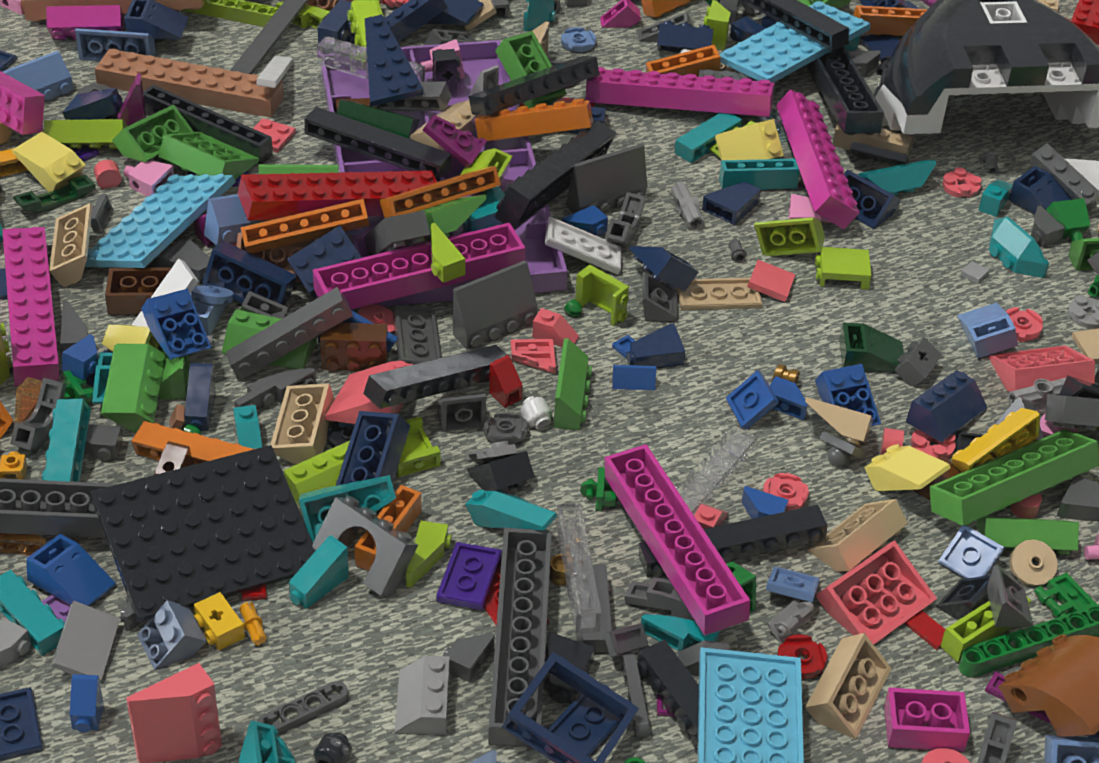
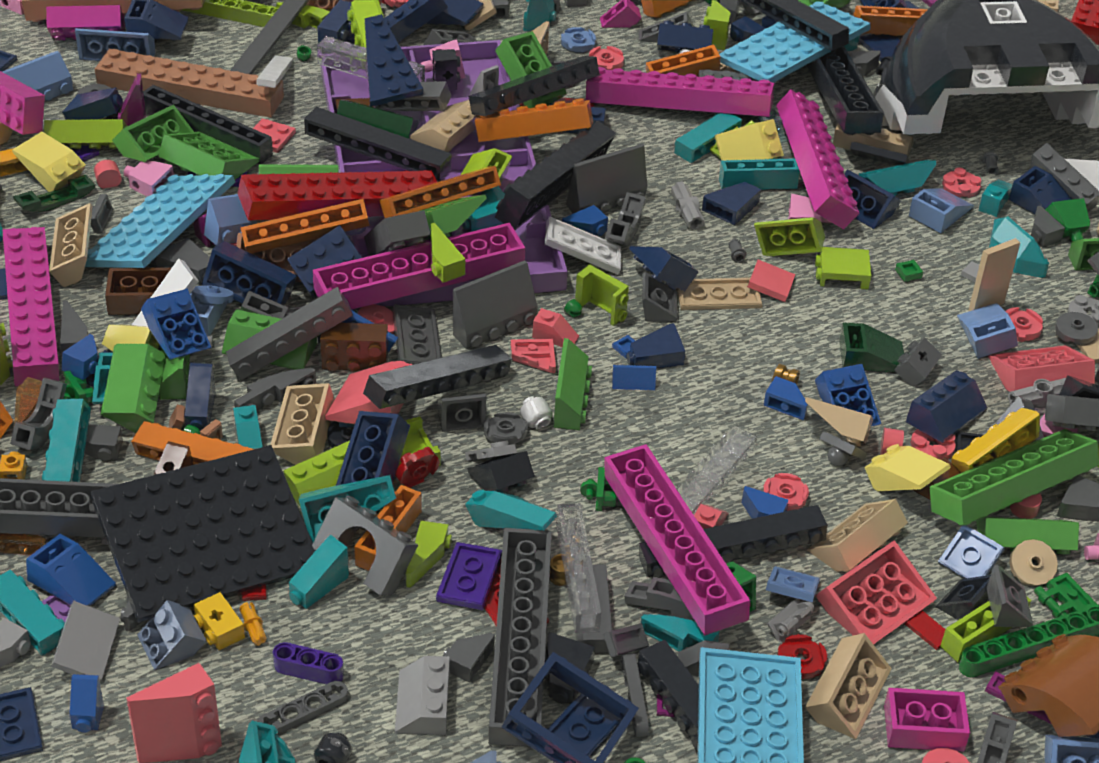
(213, 430): none -> nougat tile
(300, 53): none -> green hinge
(307, 663): none -> dark purple beam
(417, 466): none -> red plate
(458, 143): magenta wing -> none
(505, 382): red slope -> none
(608, 58): none -> coral plate
(752, 400): blue plate -> none
(909, 270): none -> green plate
(938, 208): none -> medium blue slope
(994, 274): none -> tan tile
(1076, 328): none -> dark grey plate

